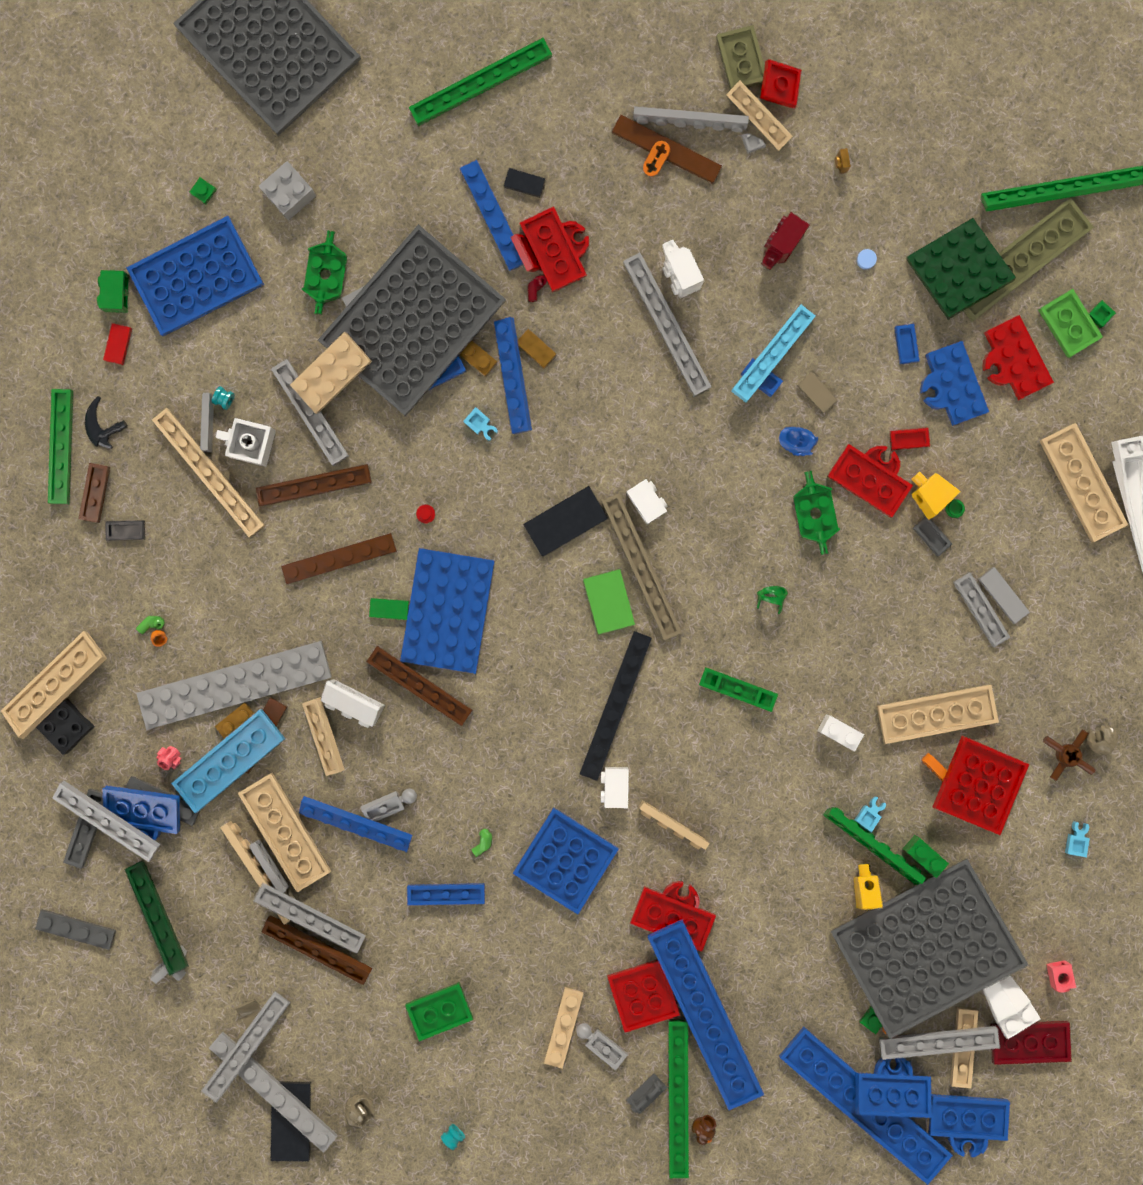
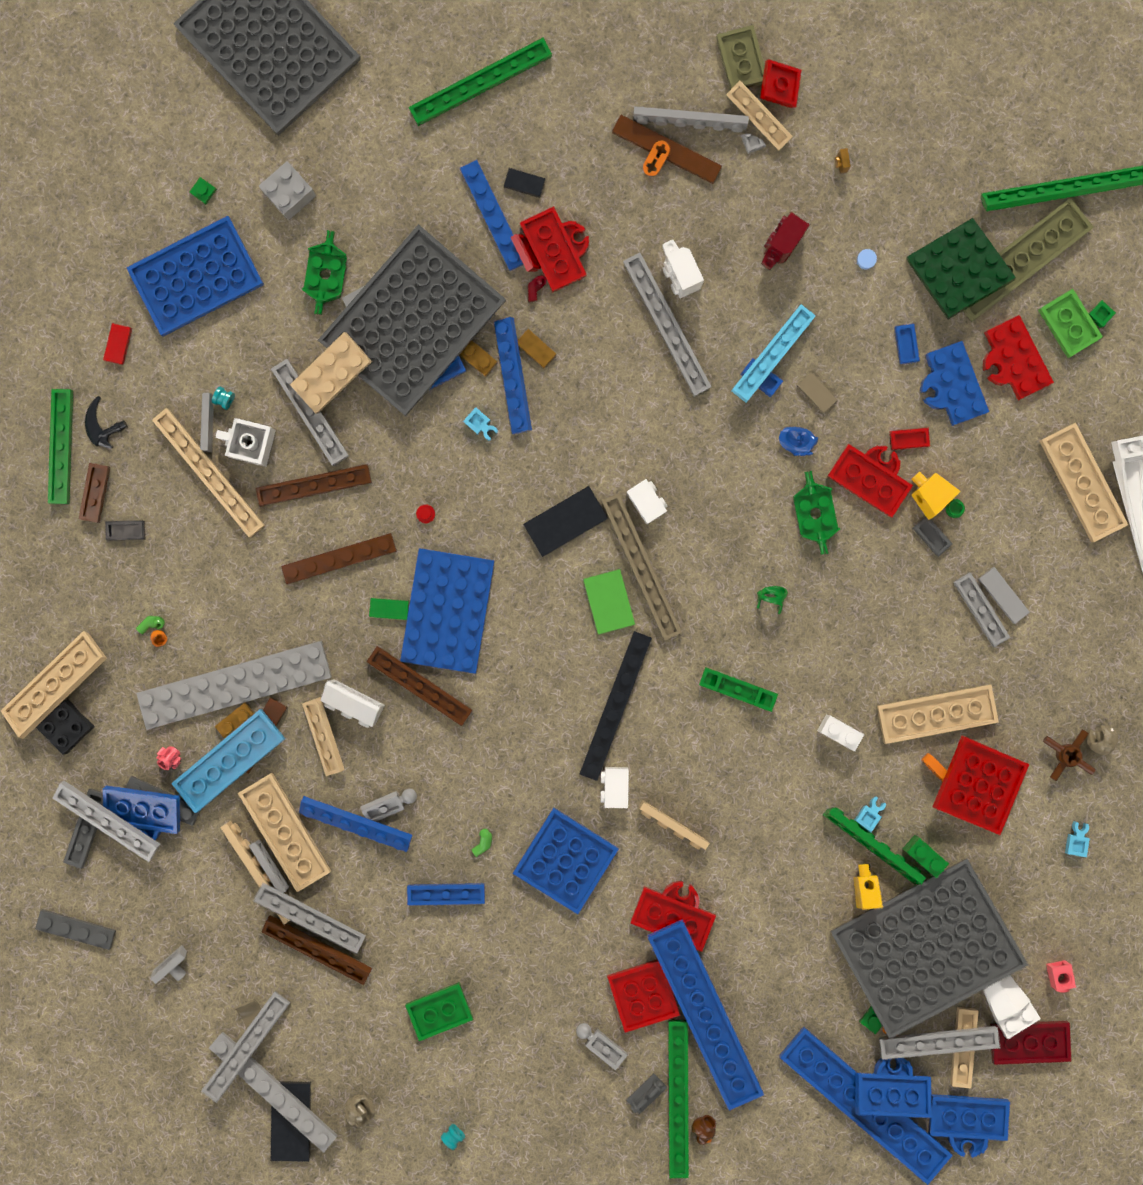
(113, 291): green brick -> none
(156, 918): dark green tile -> none
(563, 1027): tan plate -> none

